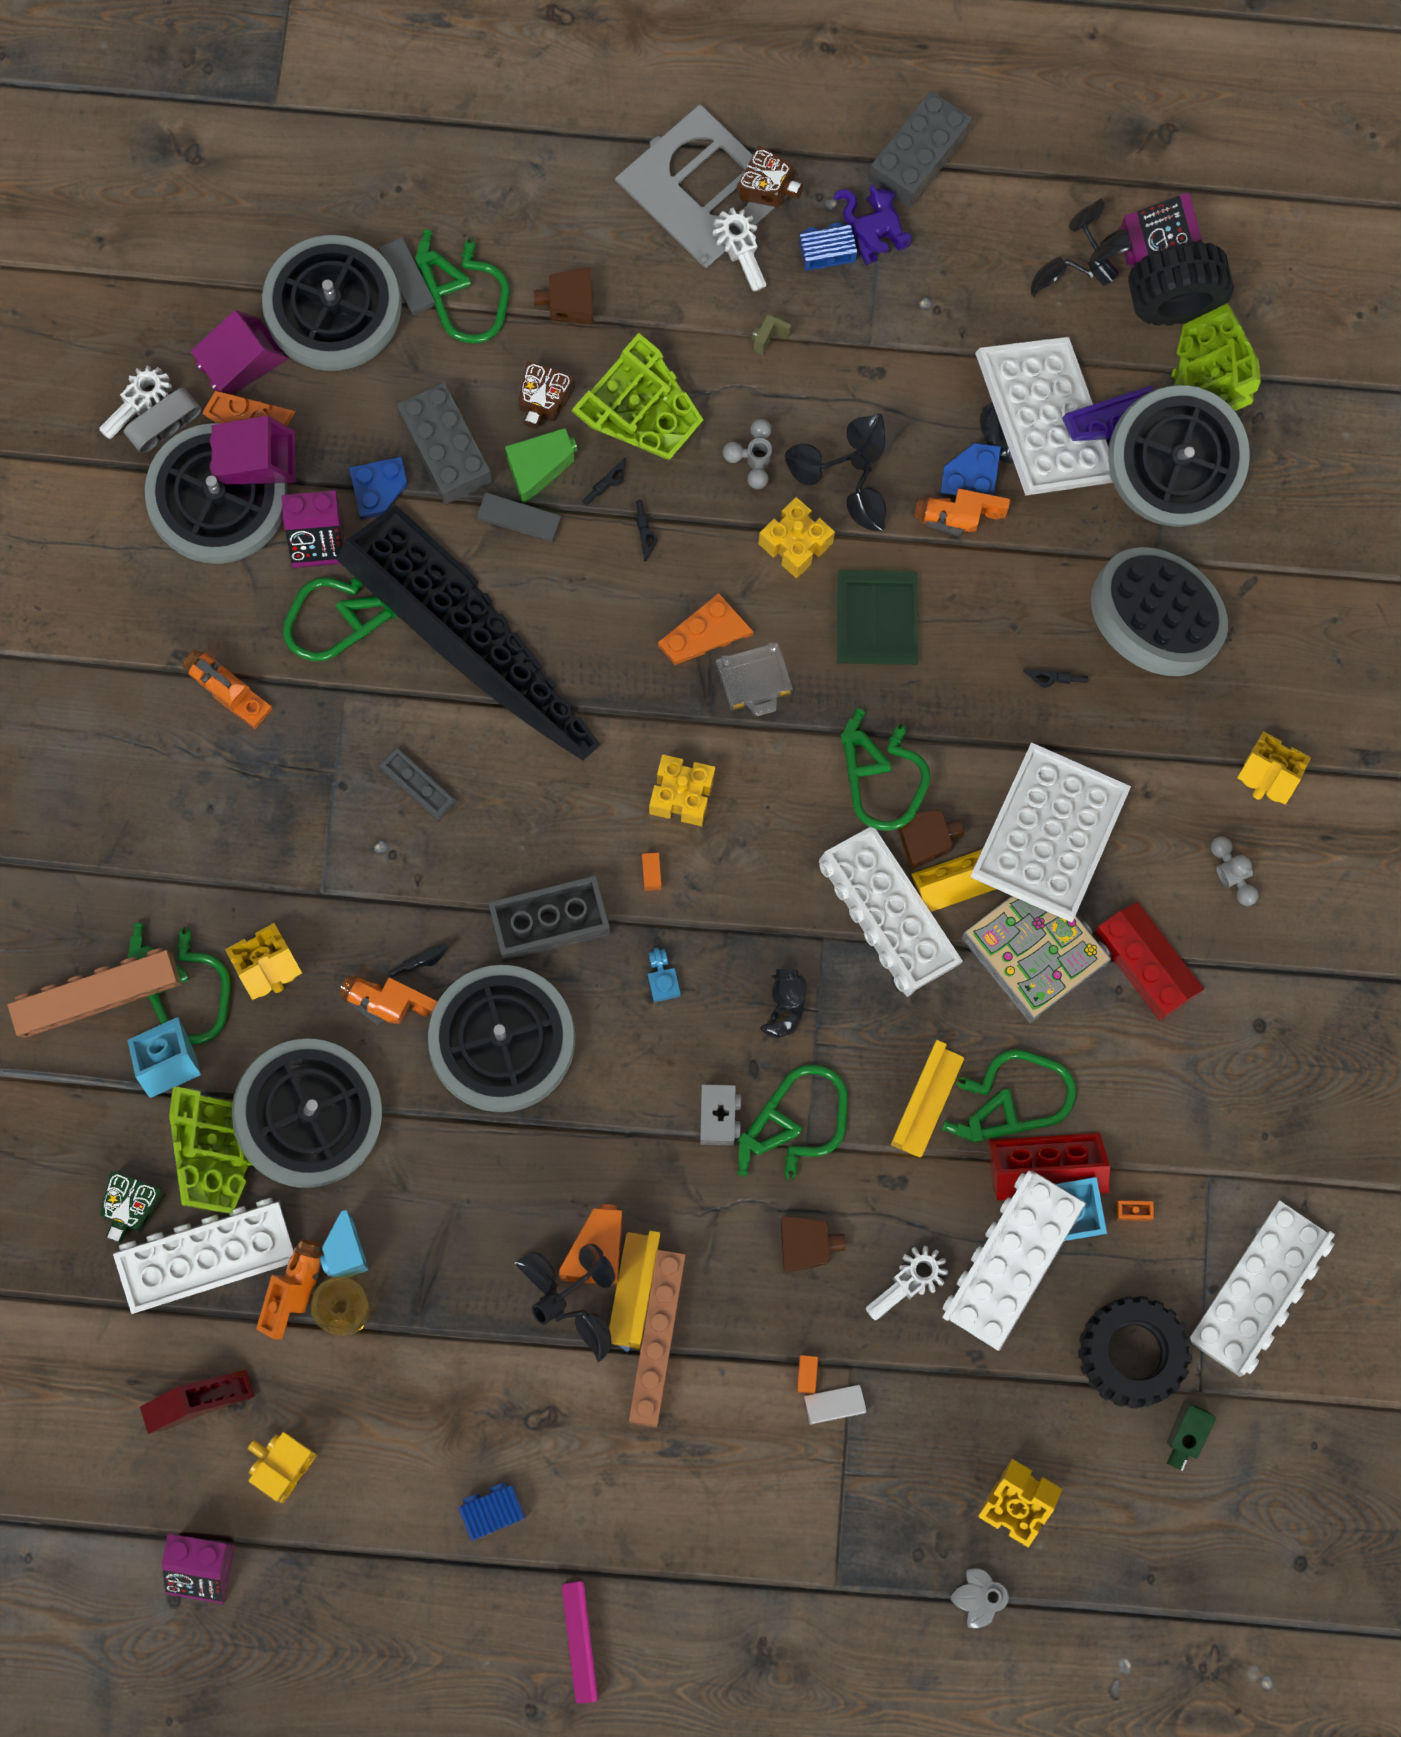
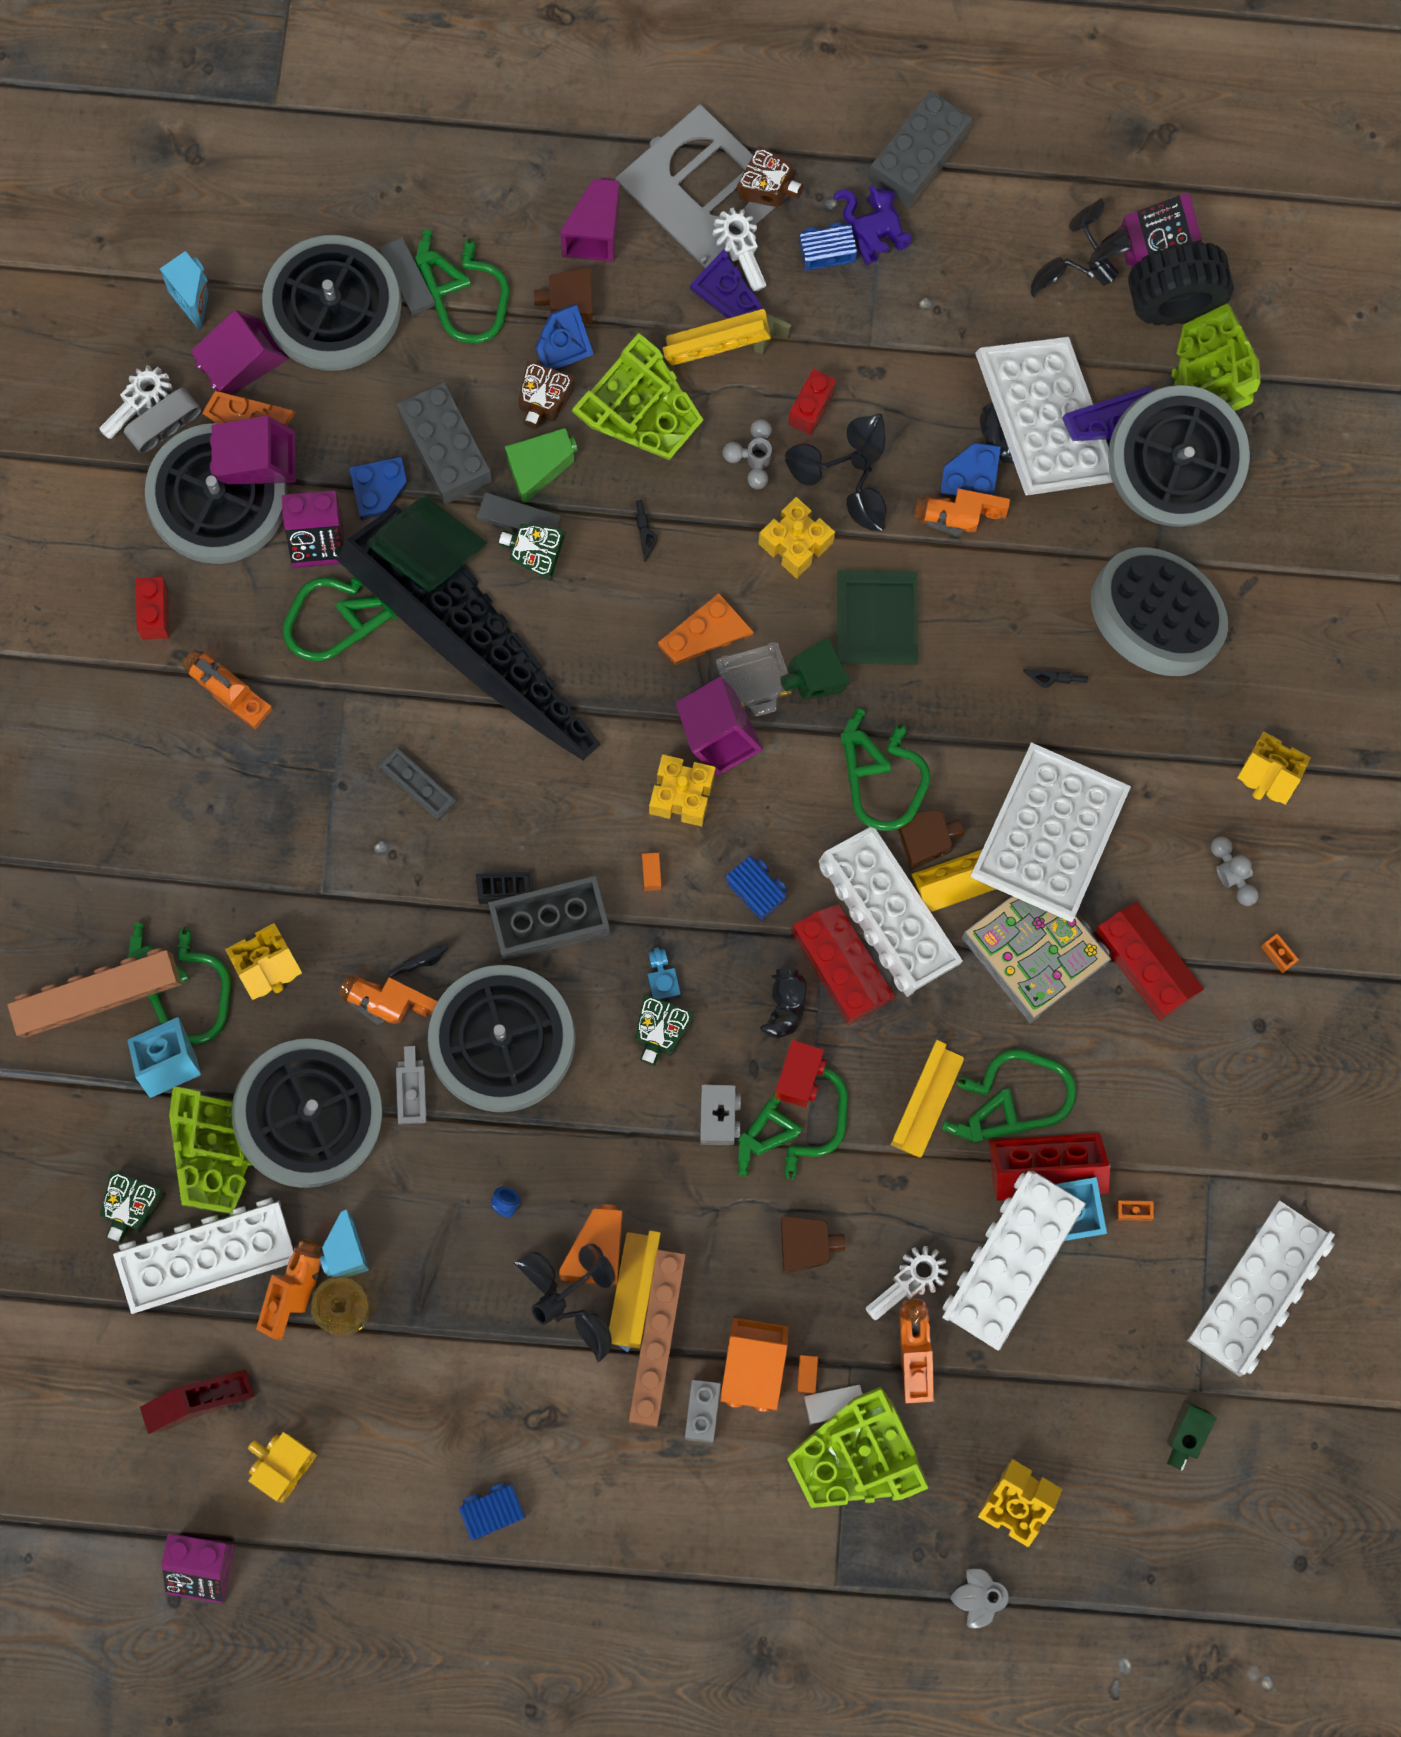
(152, 608): none -> red brick
(187, 286): none -> medium azure slope
(411, 1089): none -> light grey hinge
(426, 543): none -> clear green piece
(492, 878): none -> black slope
(505, 1201): none -> blue tile
(535, 548): none -> dark green torso
(563, 339): none -> blue plate
(579, 1642): dark pink slope -> none
(593, 223): none -> magenta slope
(608, 480): black hand -> none
(660, 1028): none -> dark green torso
(702, 1411): none -> light grey brick
(717, 337): none -> yellow panel
(718, 726): none -> magenta slope
(724, 288): none -> dark purple wing
(754, 1364): none -> orange slope
(756, 887): none -> blue brick
(799, 1074): none -> red brick
(812, 402): none -> red brick
(816, 672): none -> dark green torso
(842, 963): none -> red slope
(859, 1456): none -> lime wedge
(916, 1352): none -> orange plate
(1171, 1340): black tyre -> none
(1279, 953): none -> orange piece

